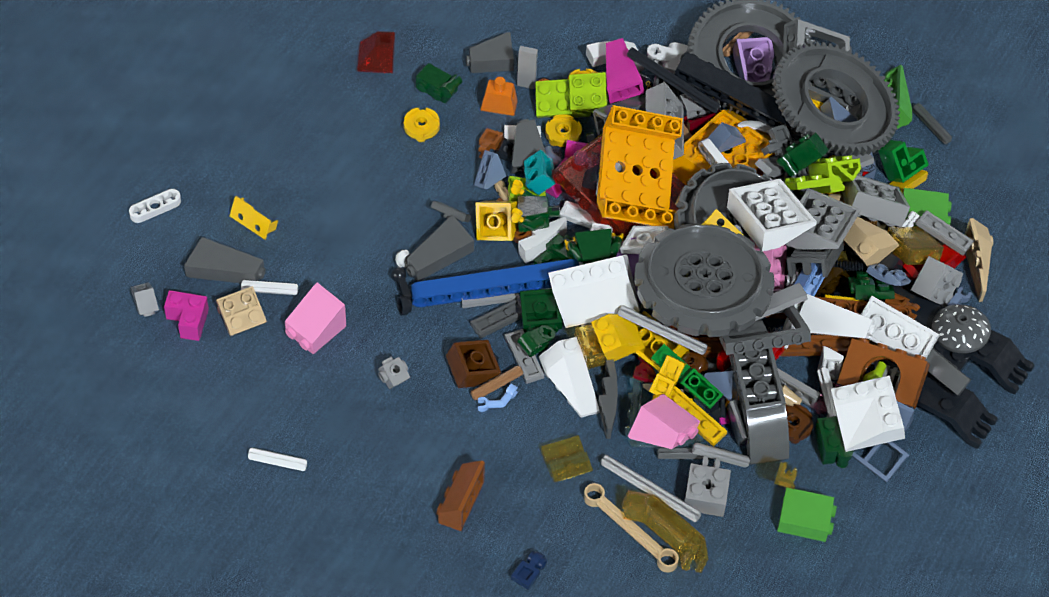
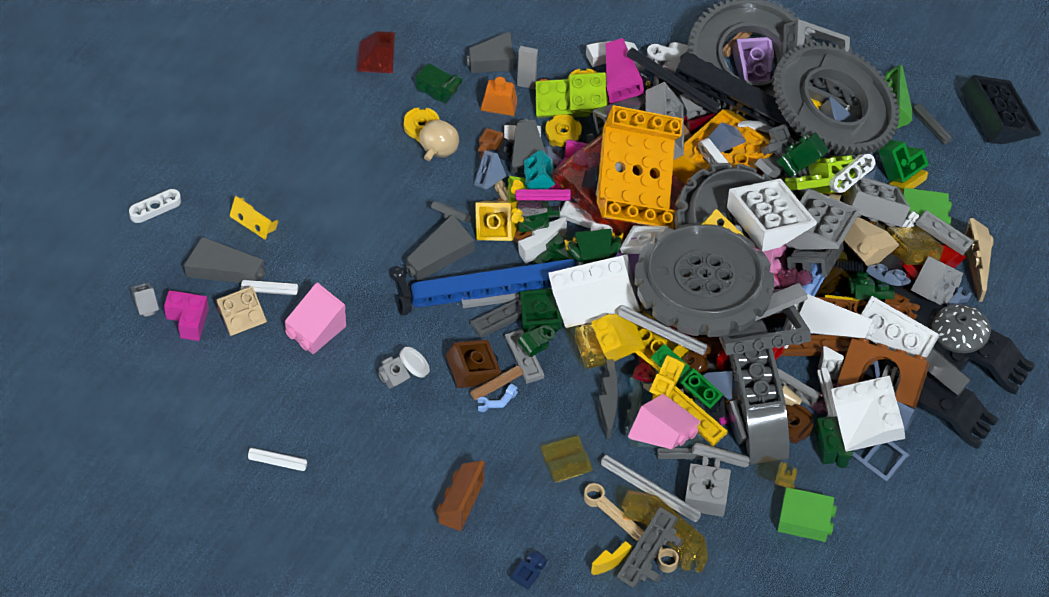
(401, 258): white plate -> none
(414, 362): none -> white piece
(439, 139): none -> tan piece
(542, 195): none -> dark pink axle
(568, 371): white wedge -> none
(608, 561): none -> yellow slope
(658, 533): none -> dark grey hinge
(791, 277): none -> clear pink plate
(844, 173): none -> white beam
(876, 373): lime arm -> none
(999, 109): none -> black slope

